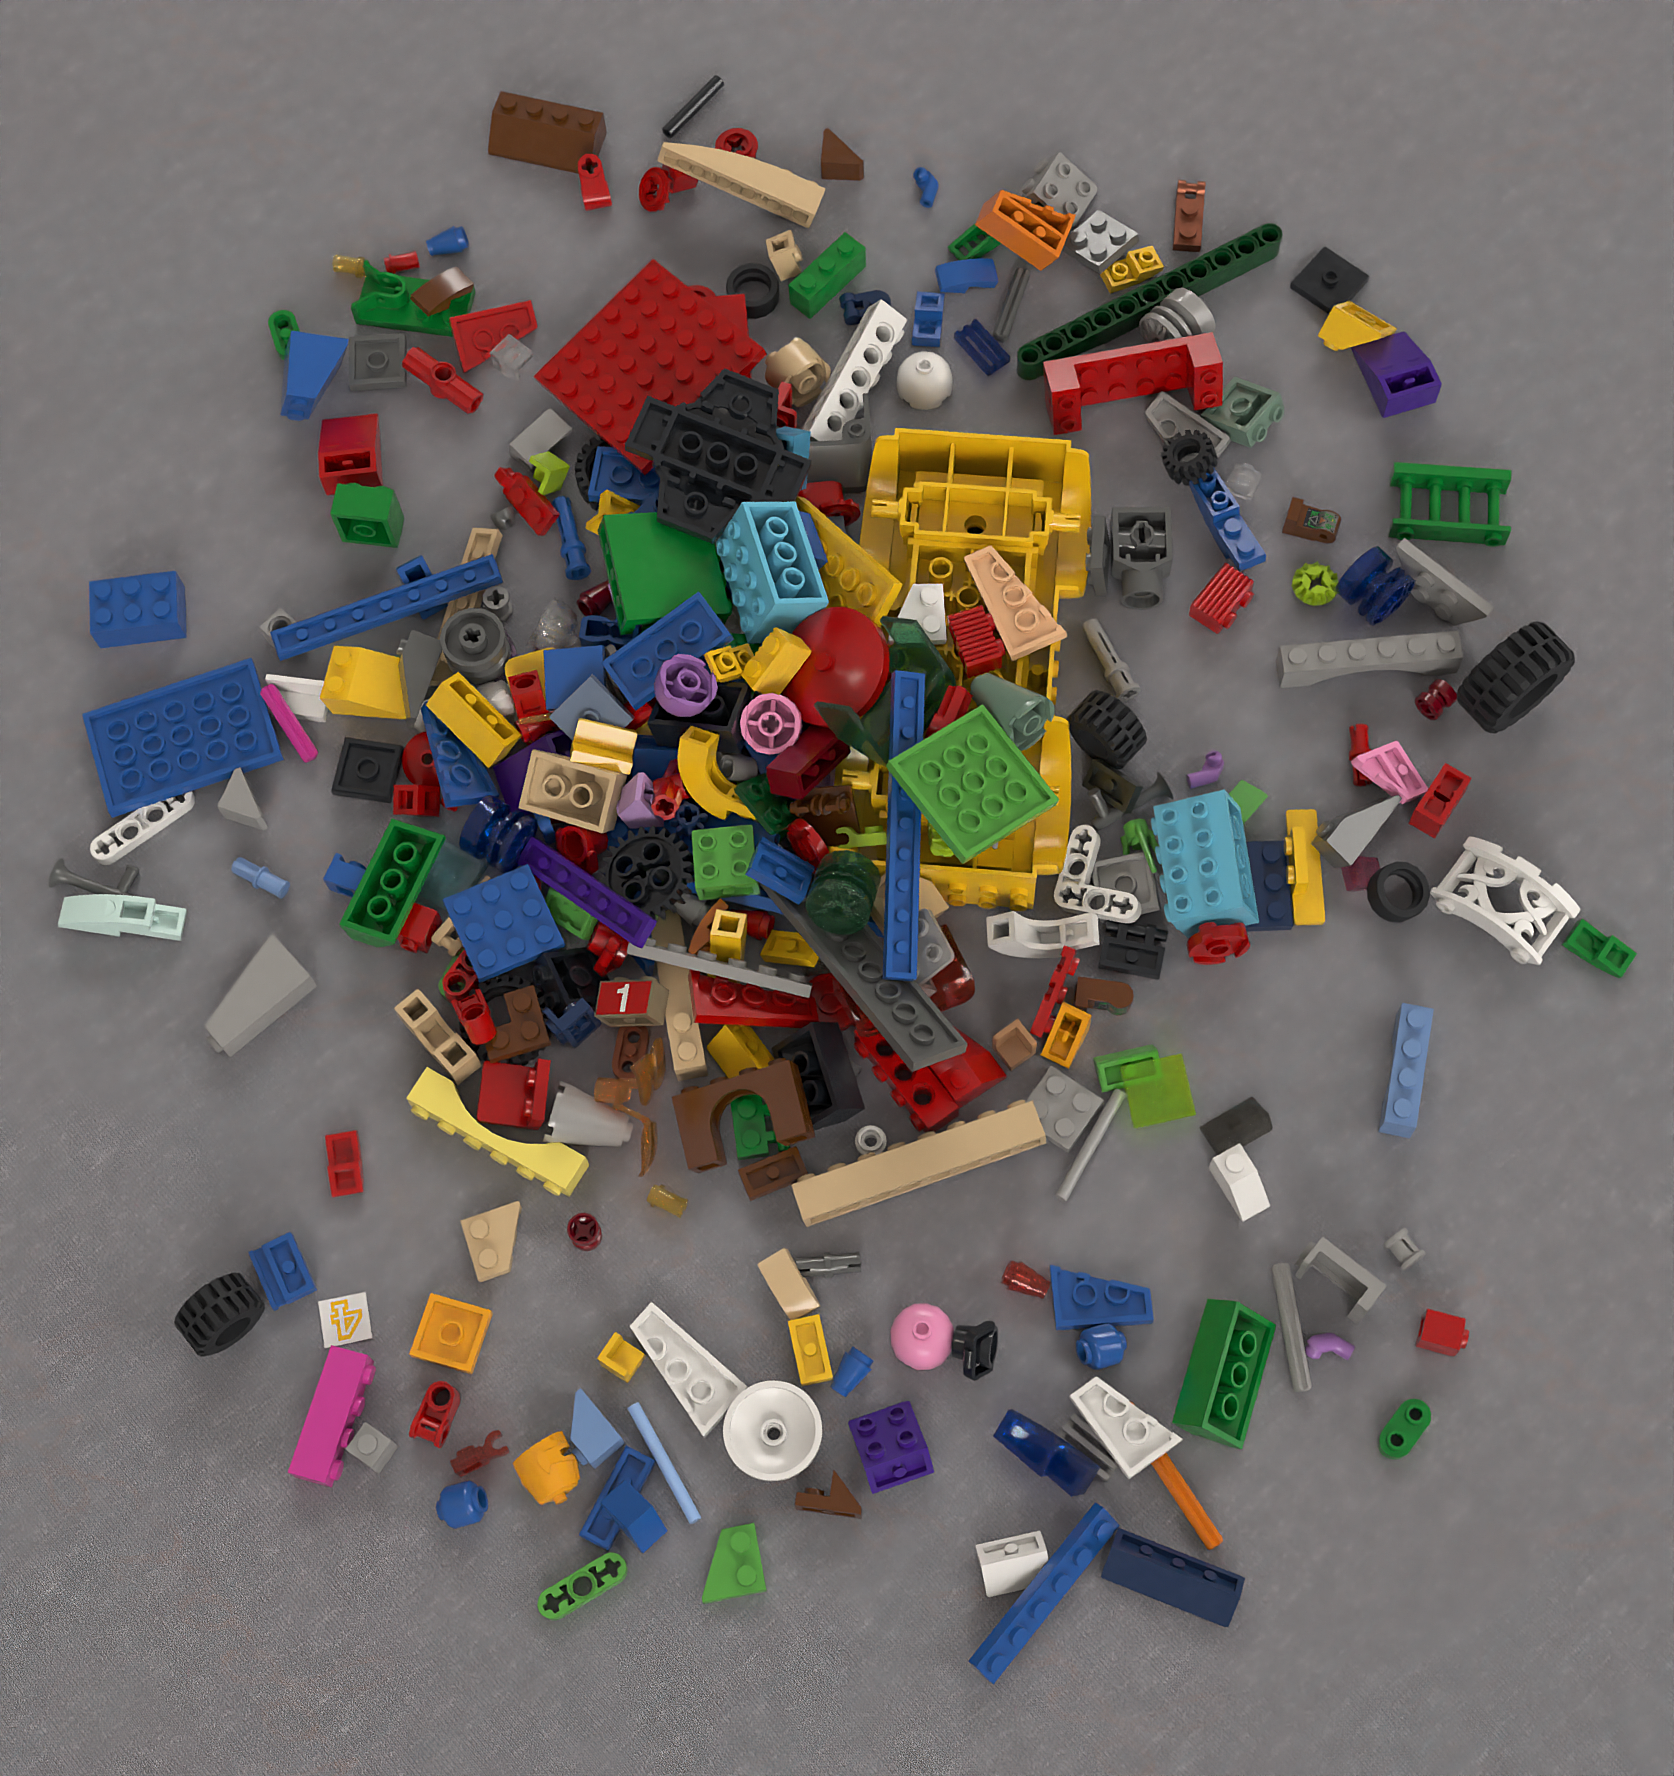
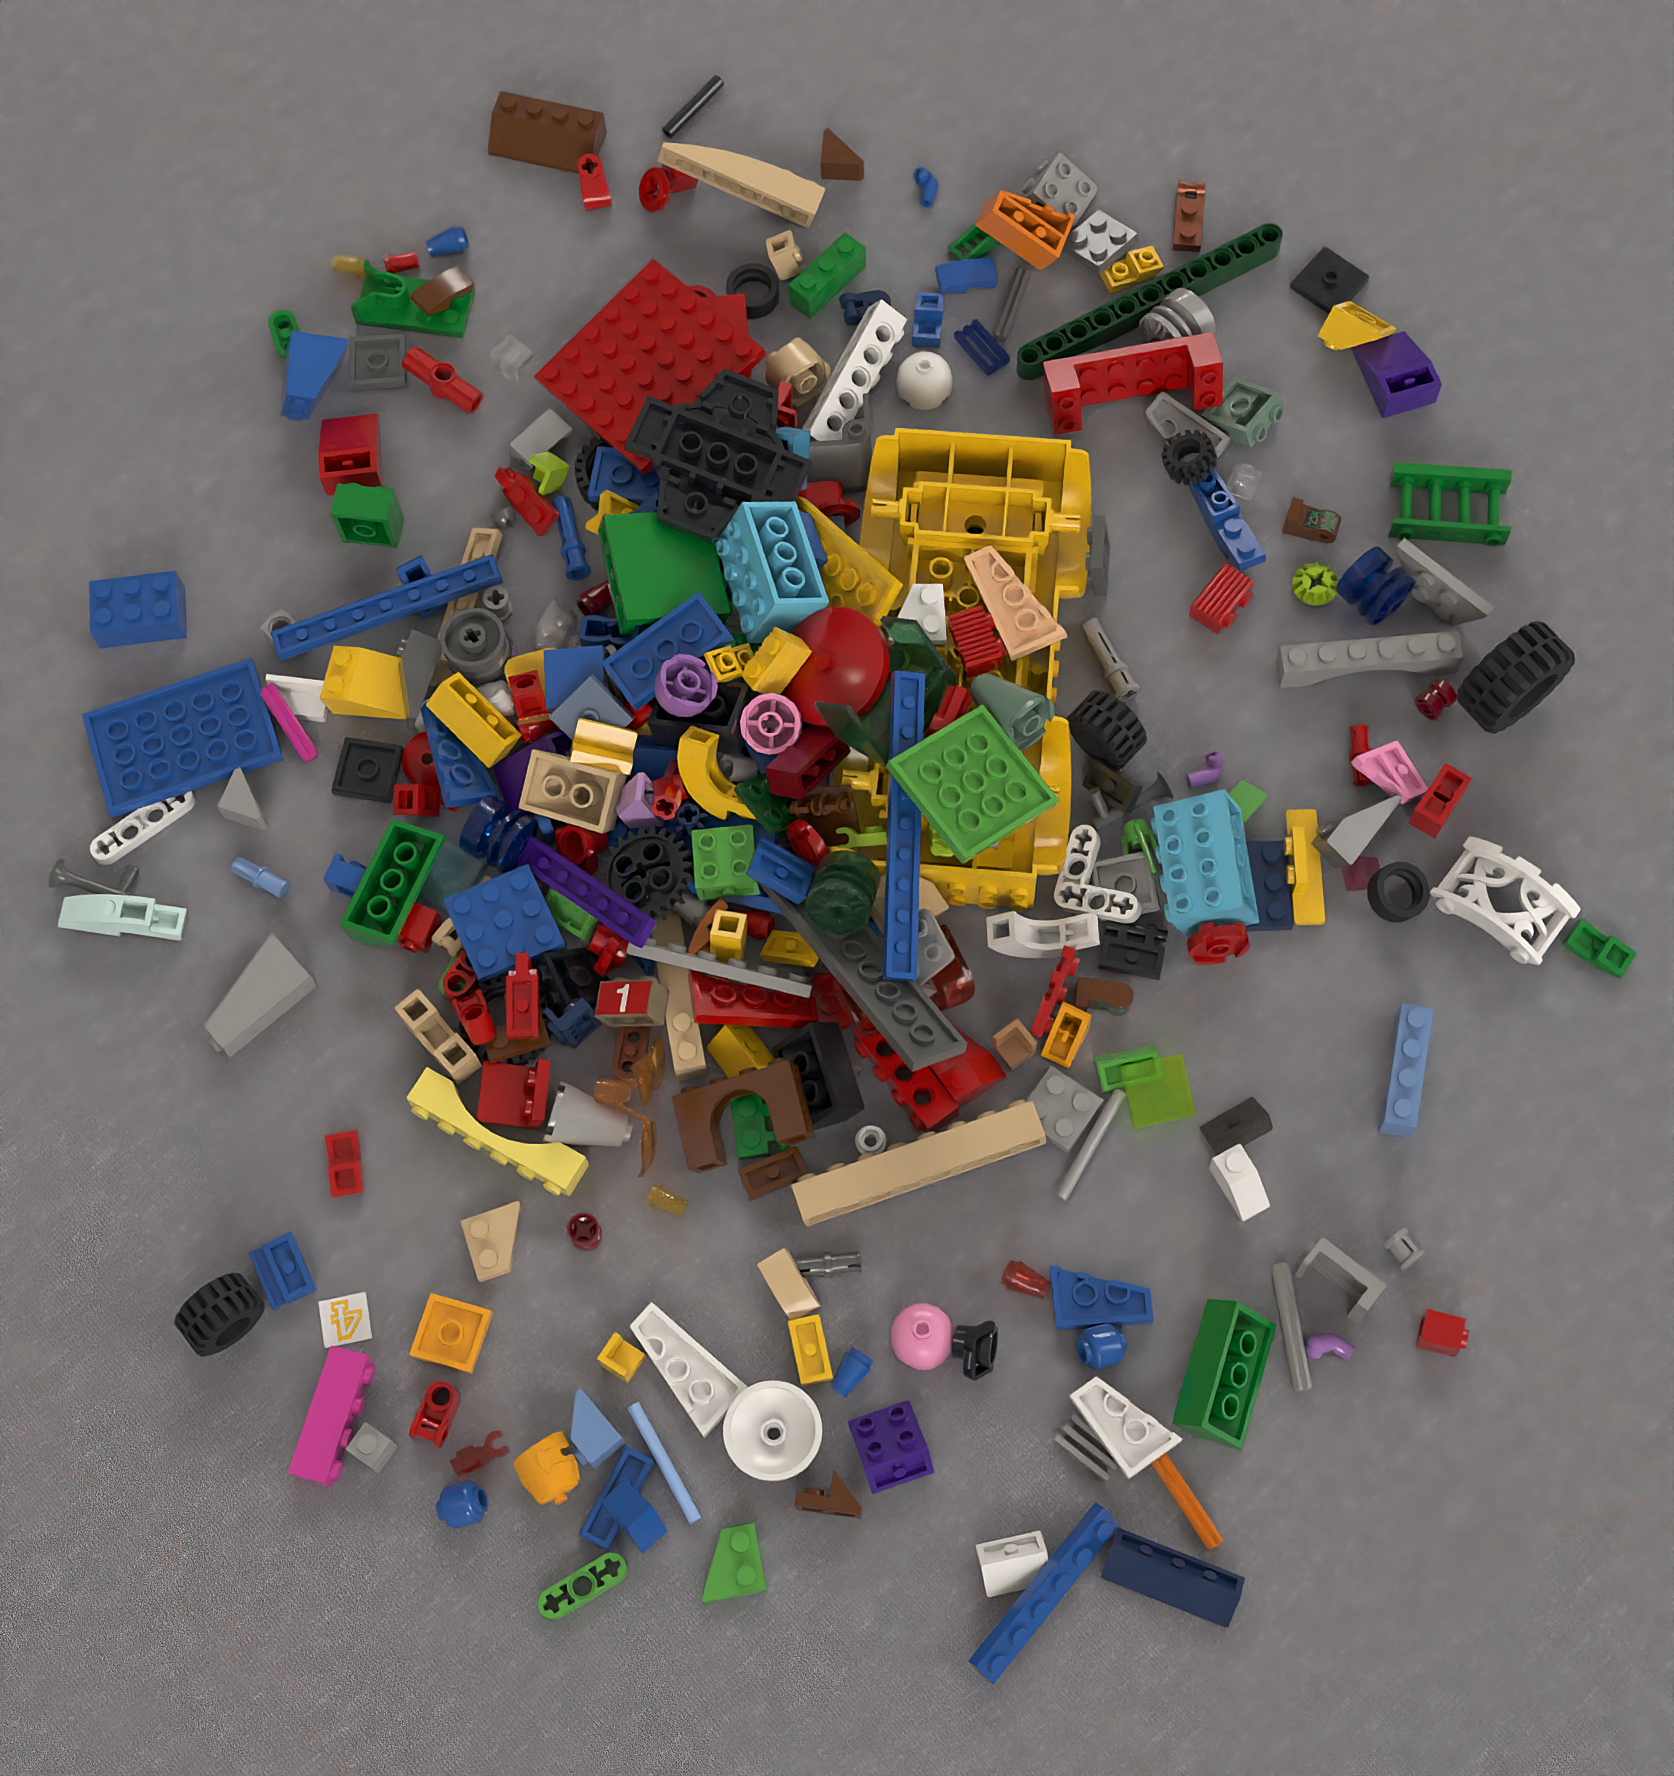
(483, 330): red wing -> none
(522, 1000): none -> red hinge
(735, 137): red gear -> none
(1046, 1453): clear blue slope -> none
(1141, 553): dark grey brick -> none
(1405, 1428): green plate -> none

